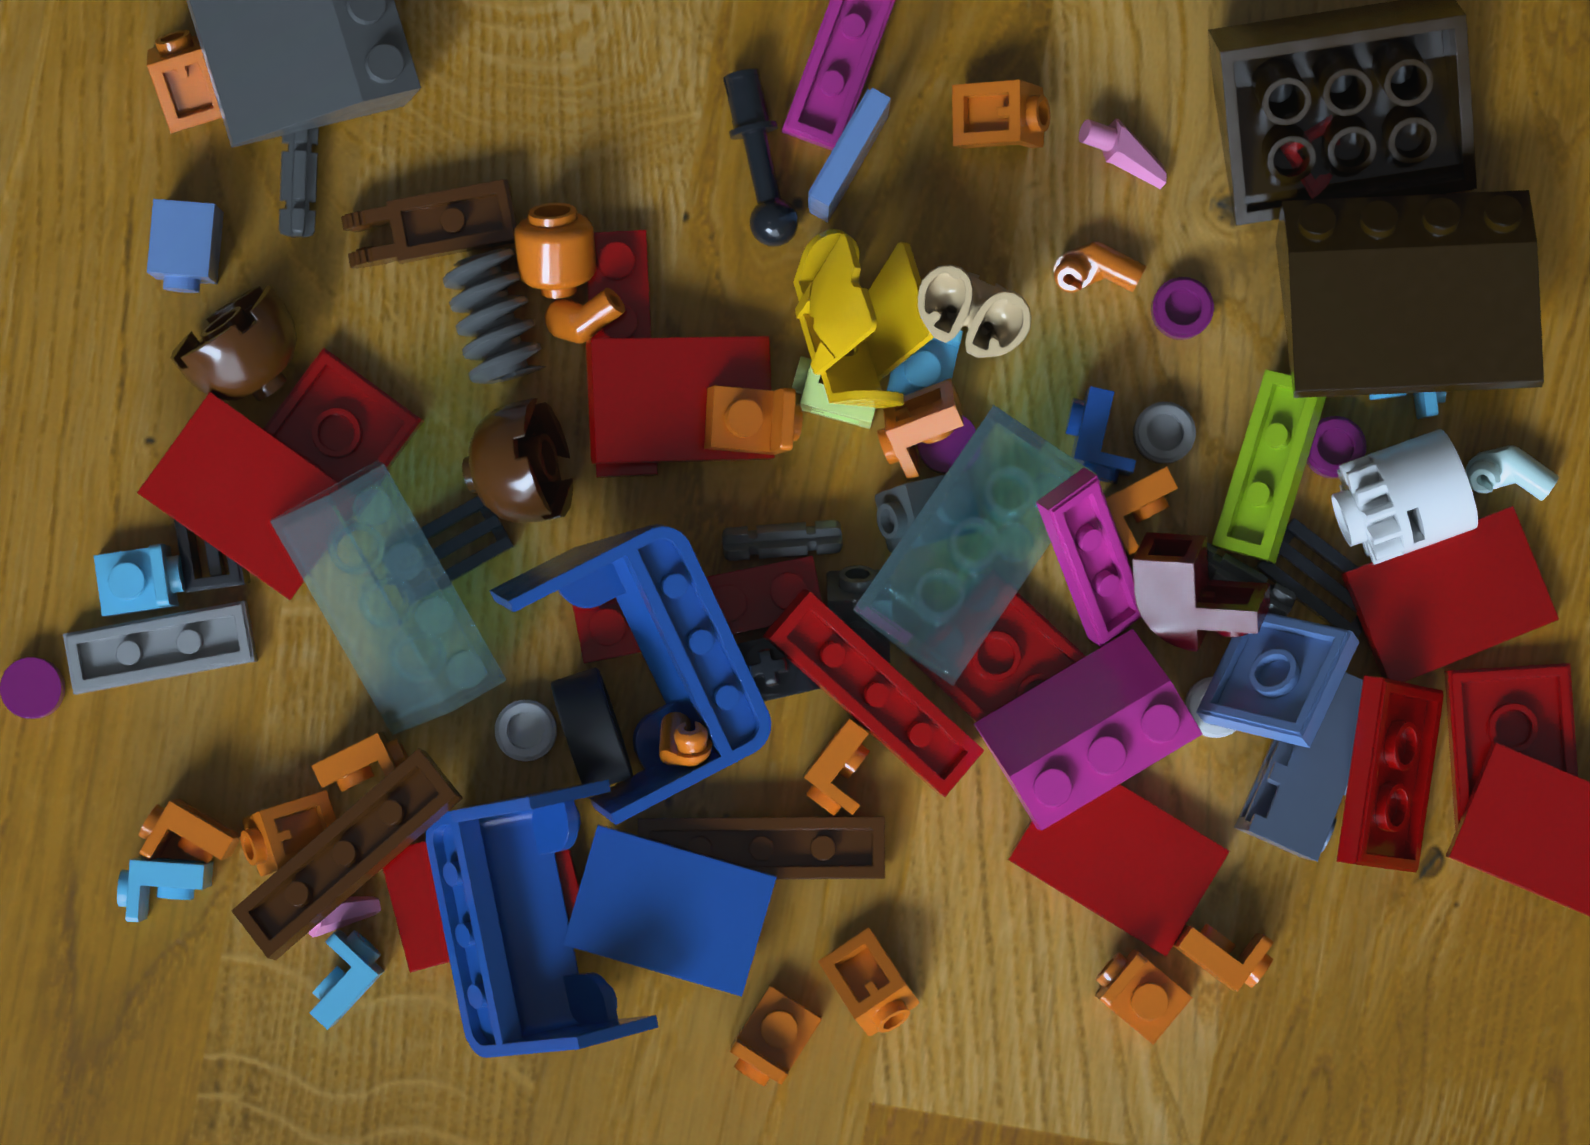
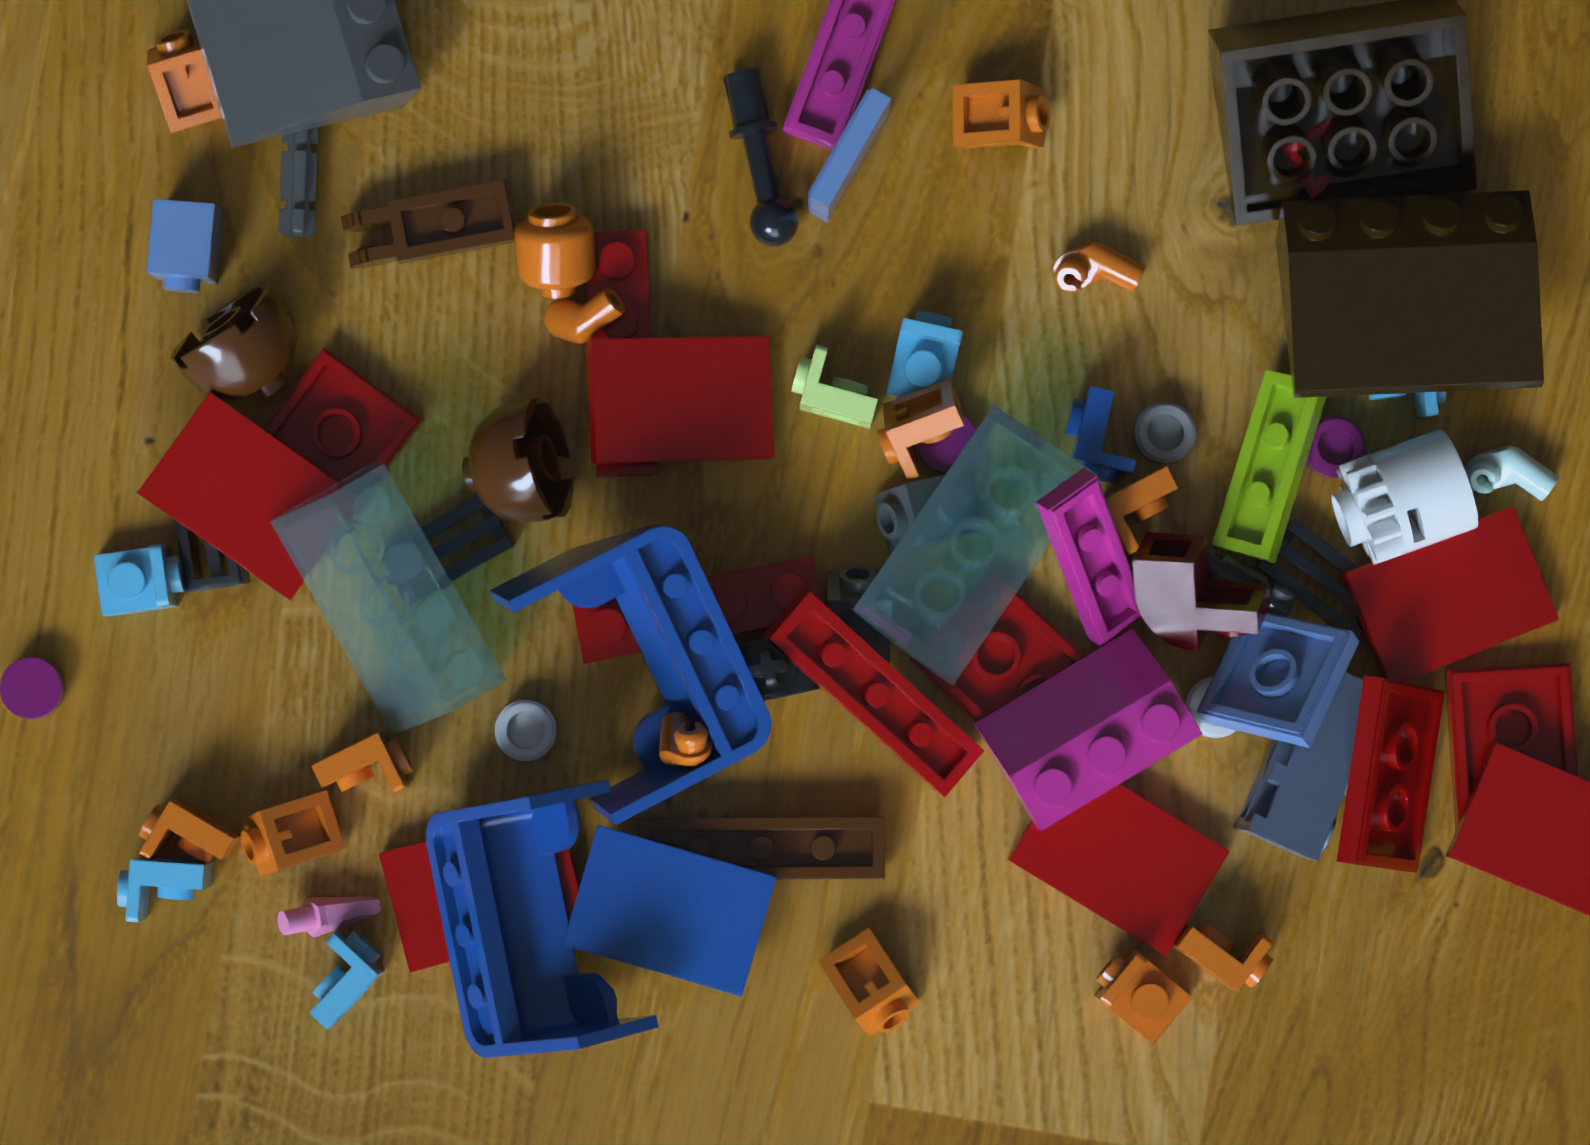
(160, 647): light grey tile -> none
(347, 854): reddish brown plate -> none
(491, 317): dark grey piece -> none
(591, 728): black tyre -> none
(752, 420): orange bracket -> none
(773, 1037): orange bracket -> none
(782, 540): dark grey axle -> none
(842, 316): yellow piece -> none
(842, 756): orange bracket -> none
(957, 298): tan piece -> none
(1123, 150): bright pink bar -> none
(1182, 308): magenta tile -> none

